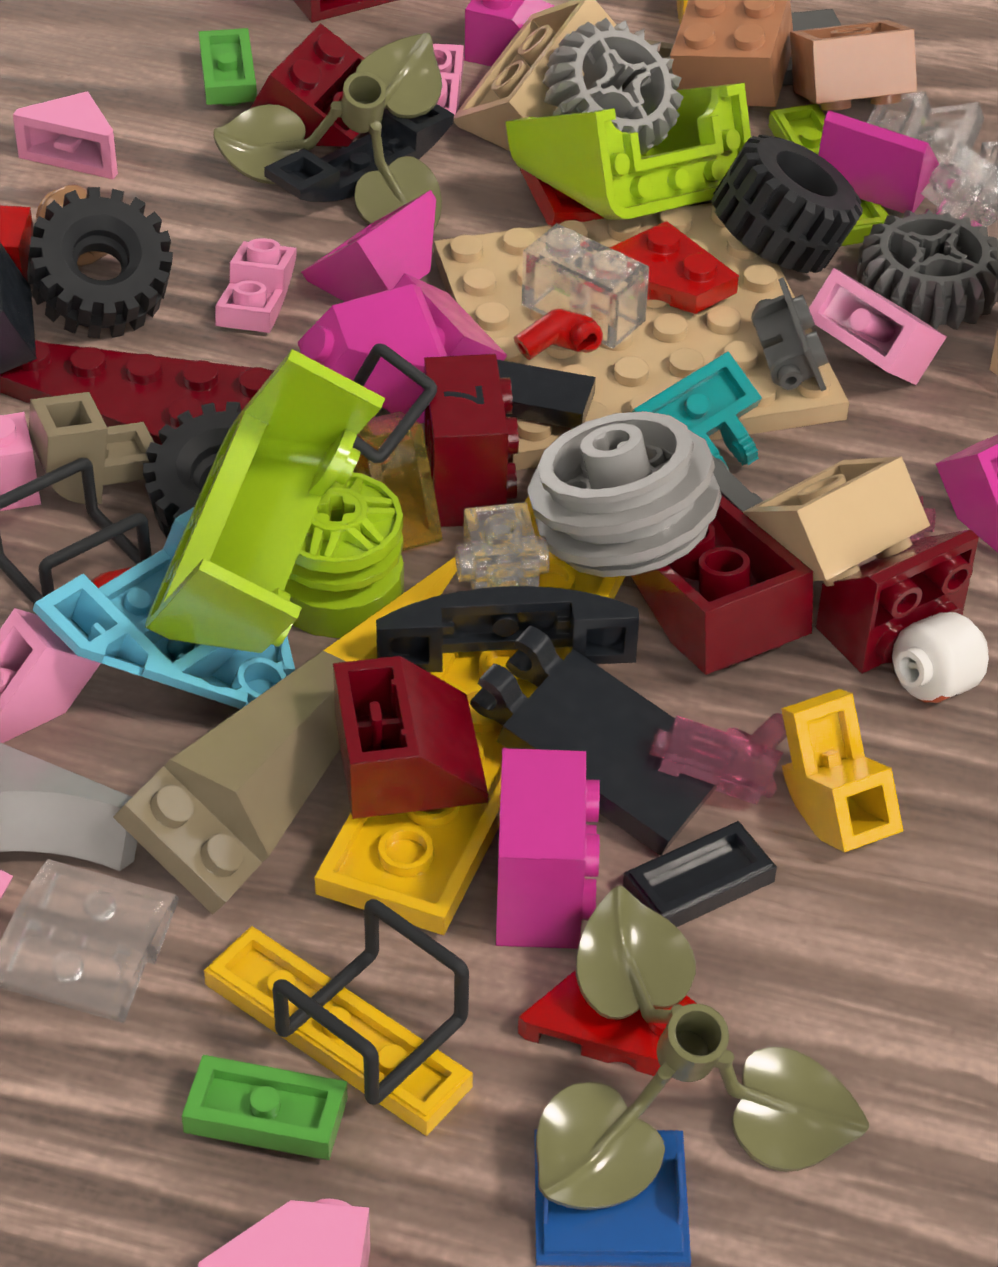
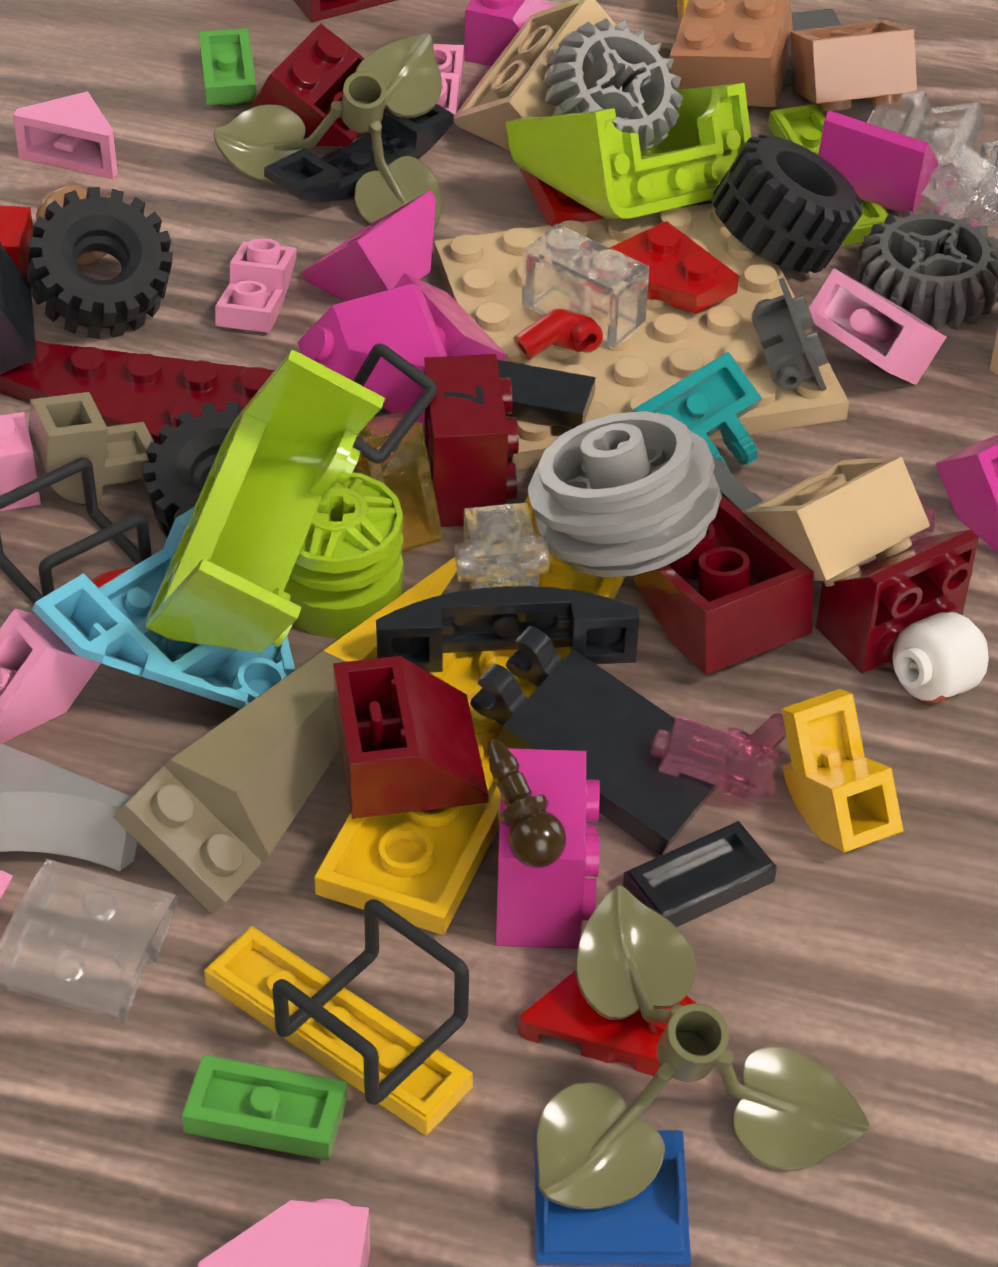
(535, 835): none -> dark brown bar

